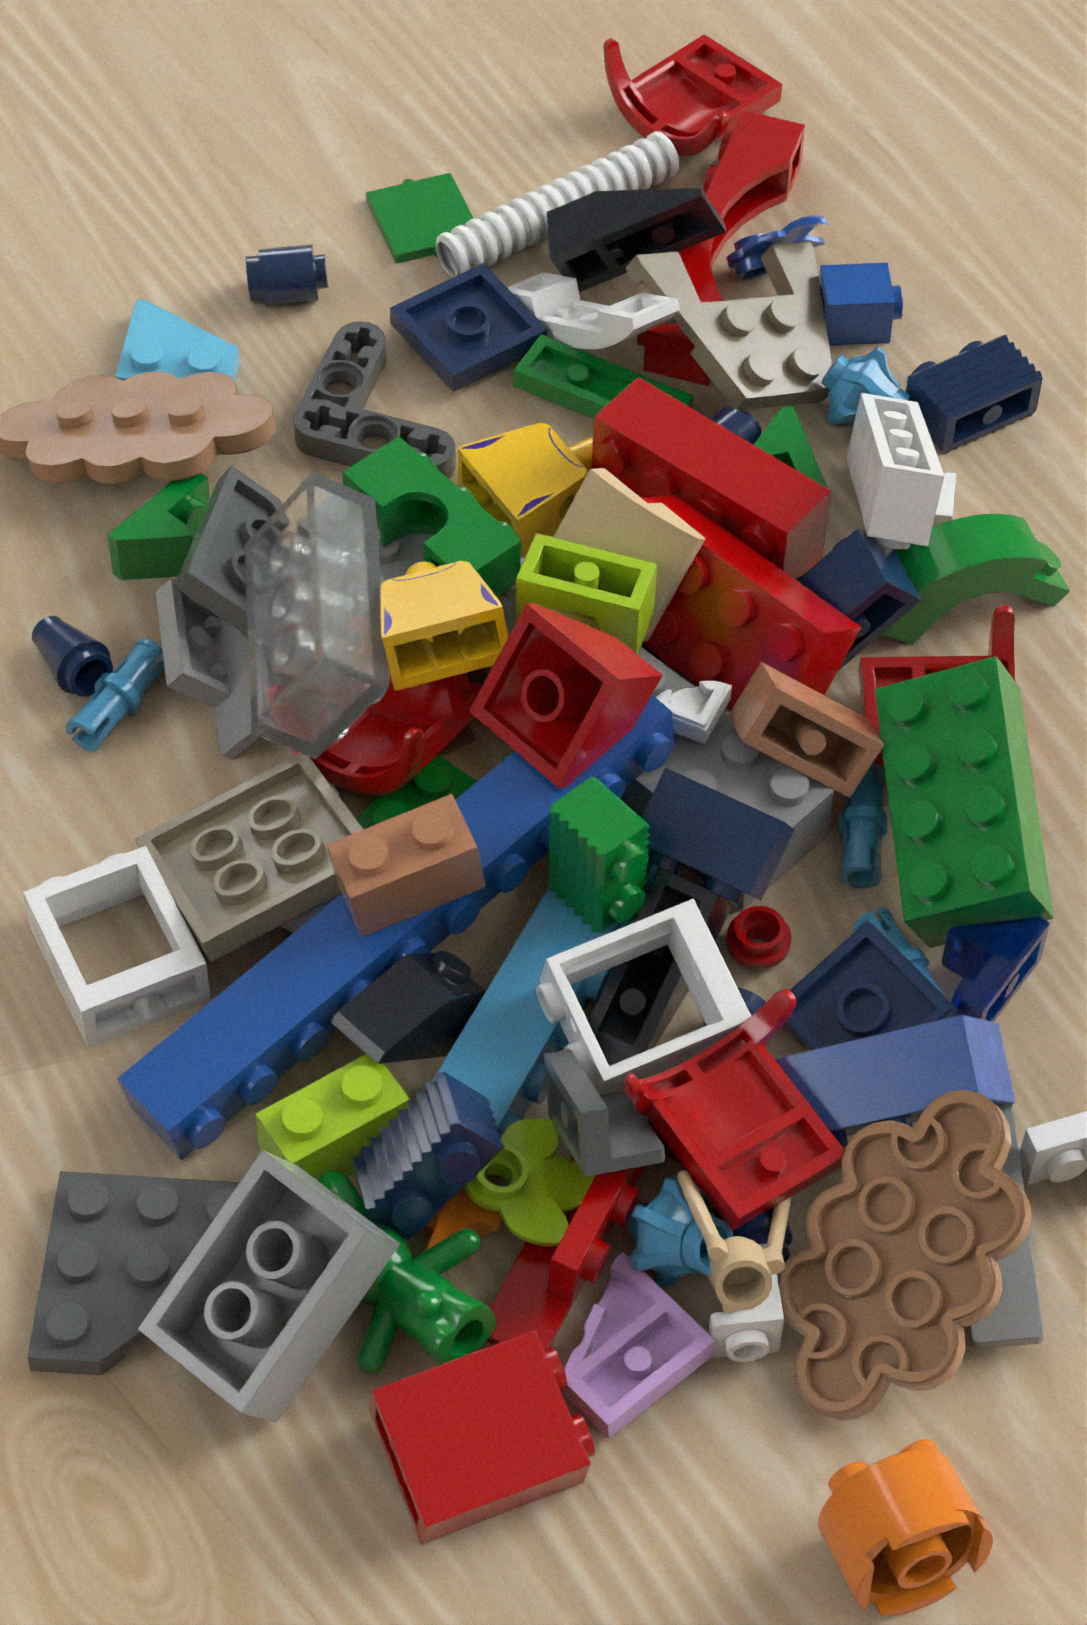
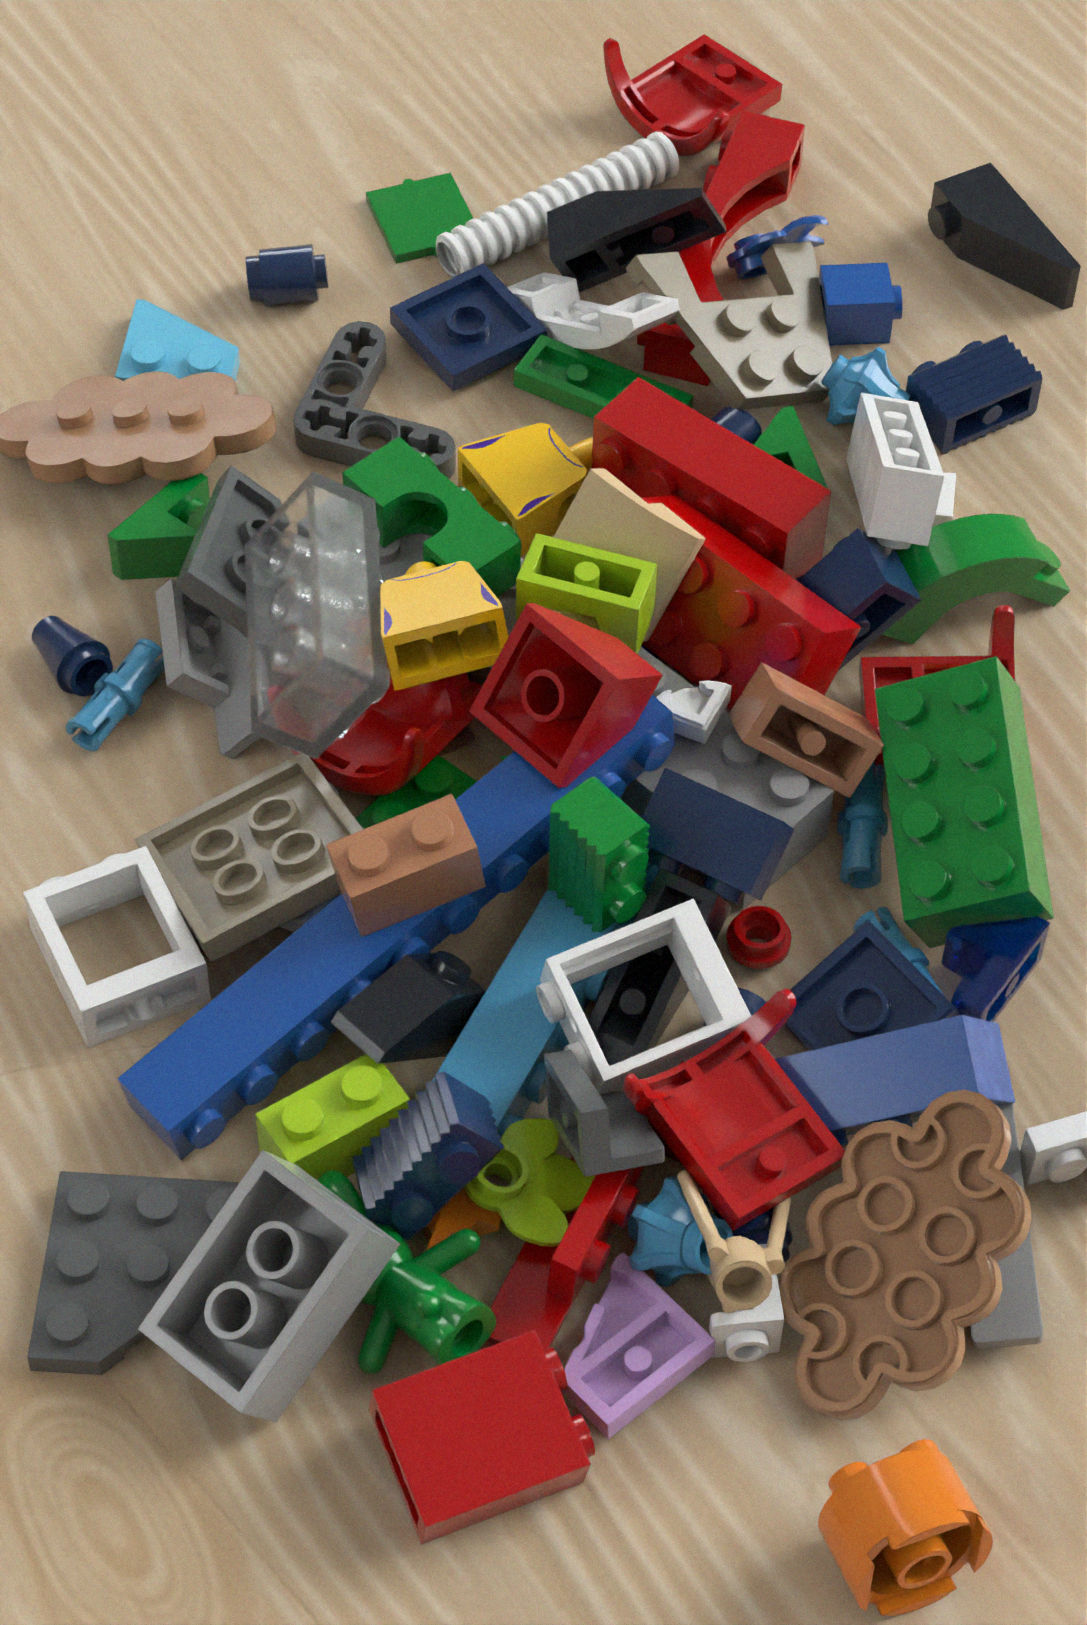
(1001, 235): none -> black slope

